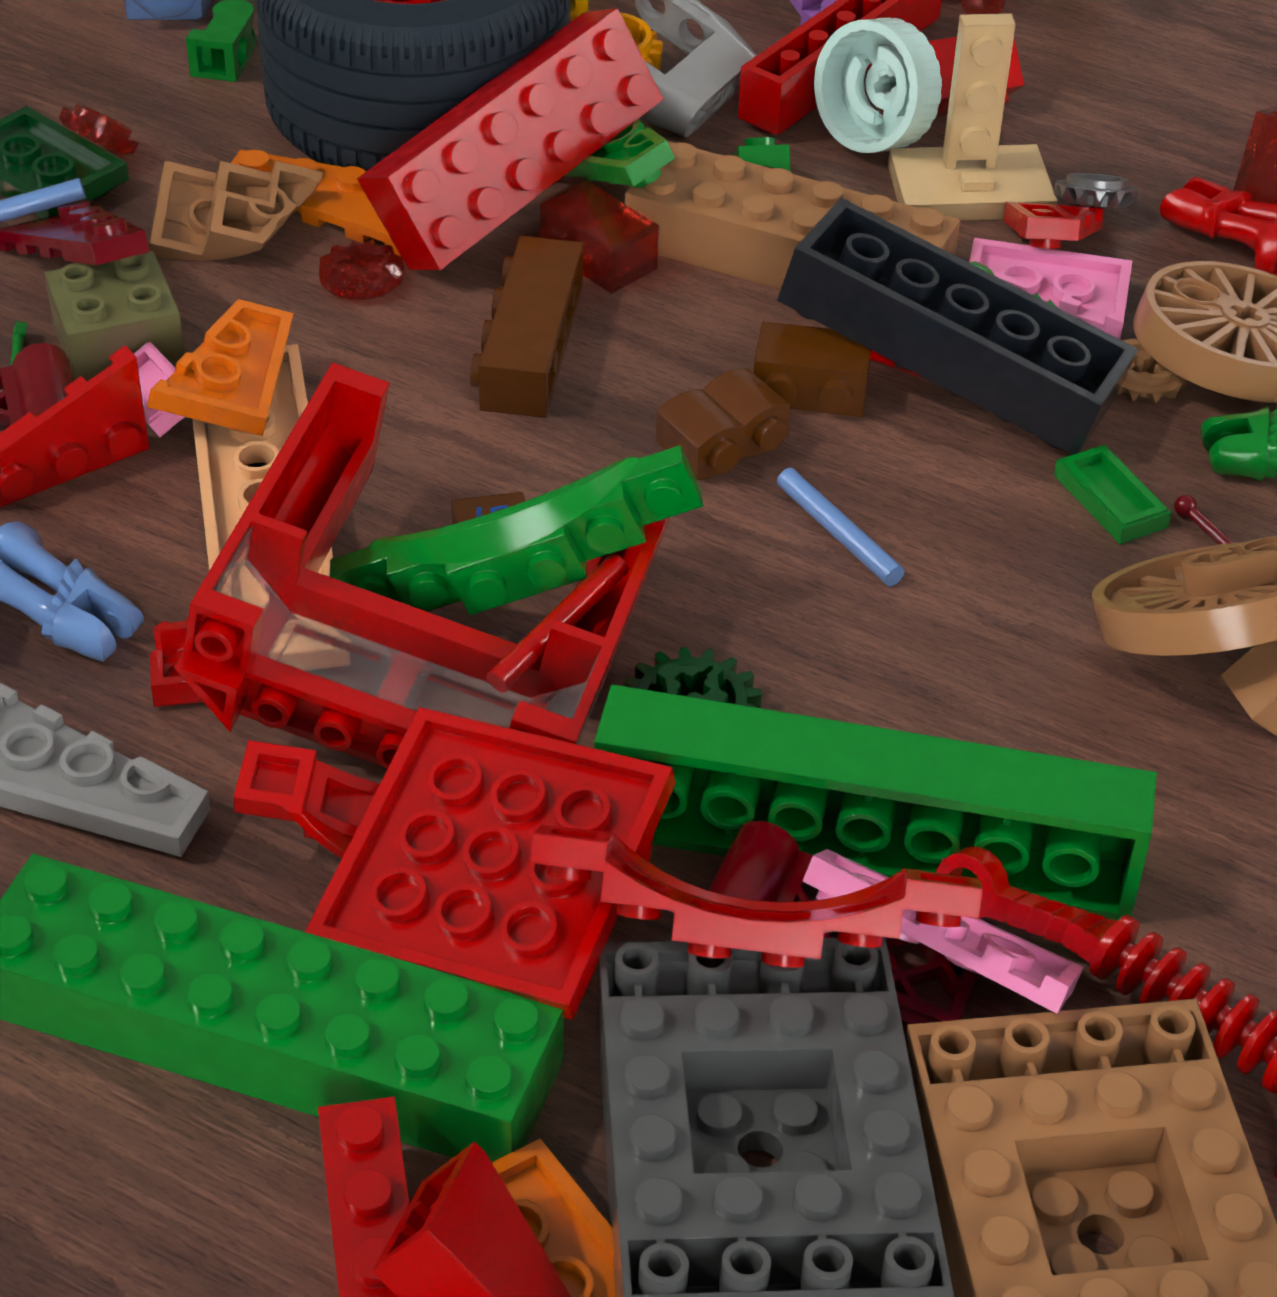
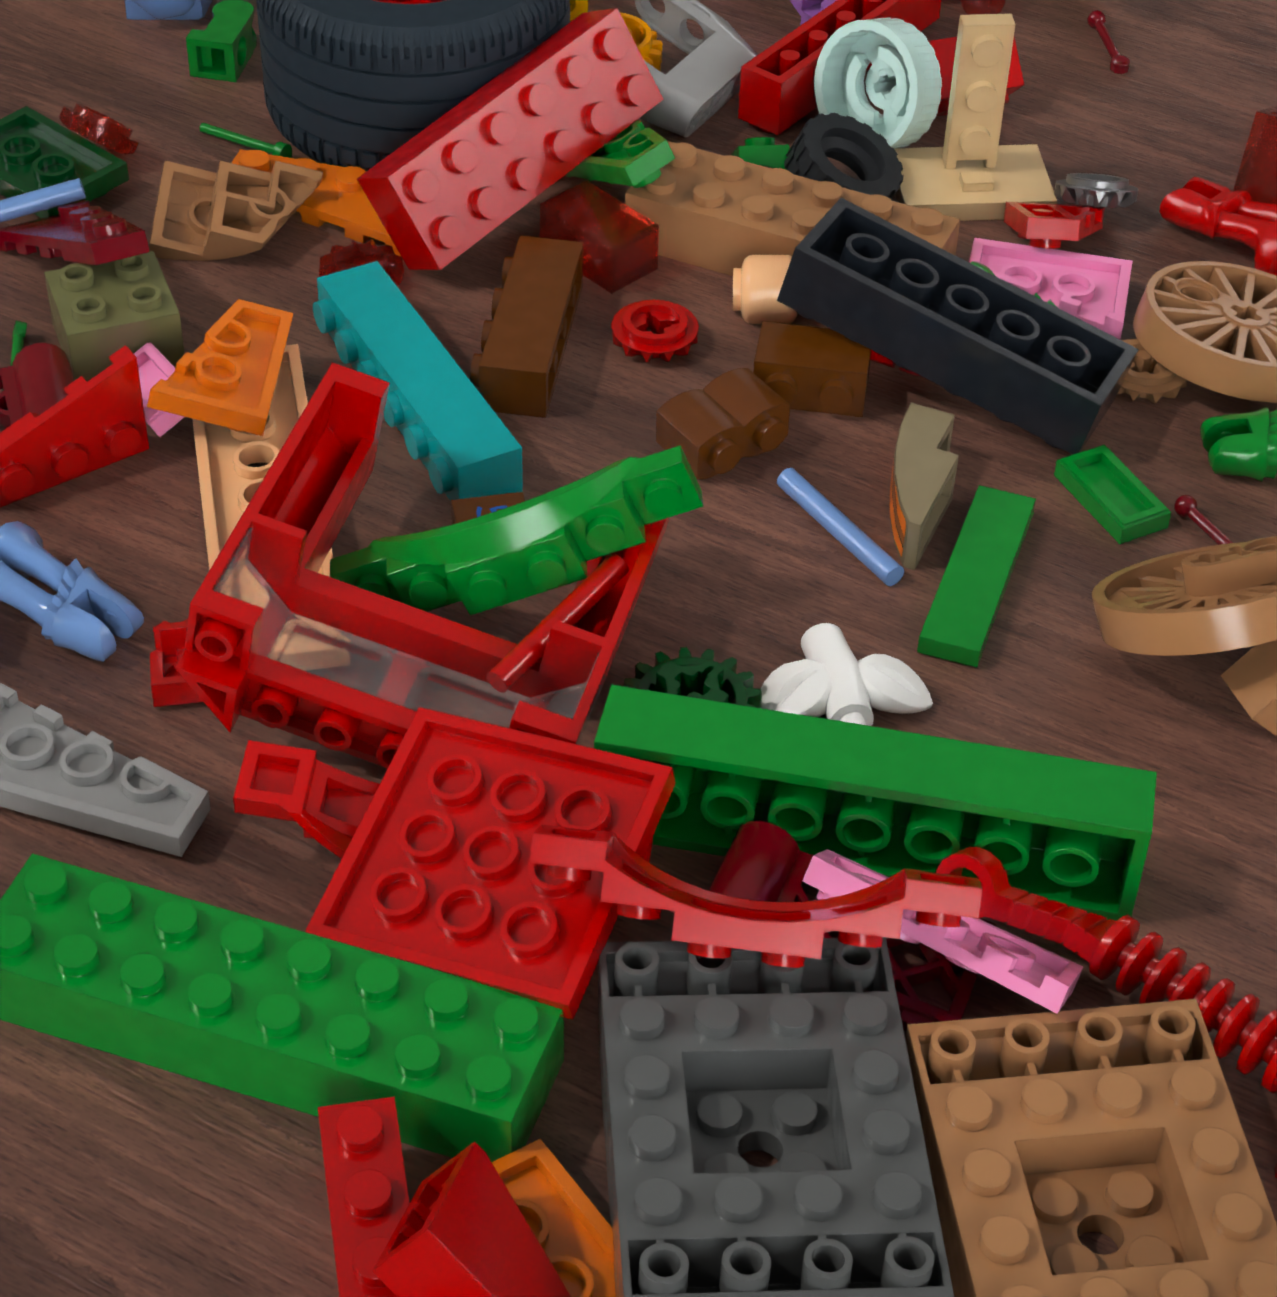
(279, 149): none -> green piece
(428, 393): none -> teal brick
(673, 324): none -> red gear
(758, 288): none -> light nougat head
(840, 685): none -> white plant
(850, 144): none -> black tyre
(921, 480): none -> dark tan slope
(976, 576): none -> green tile
(1119, 64): none -> dark red hinge

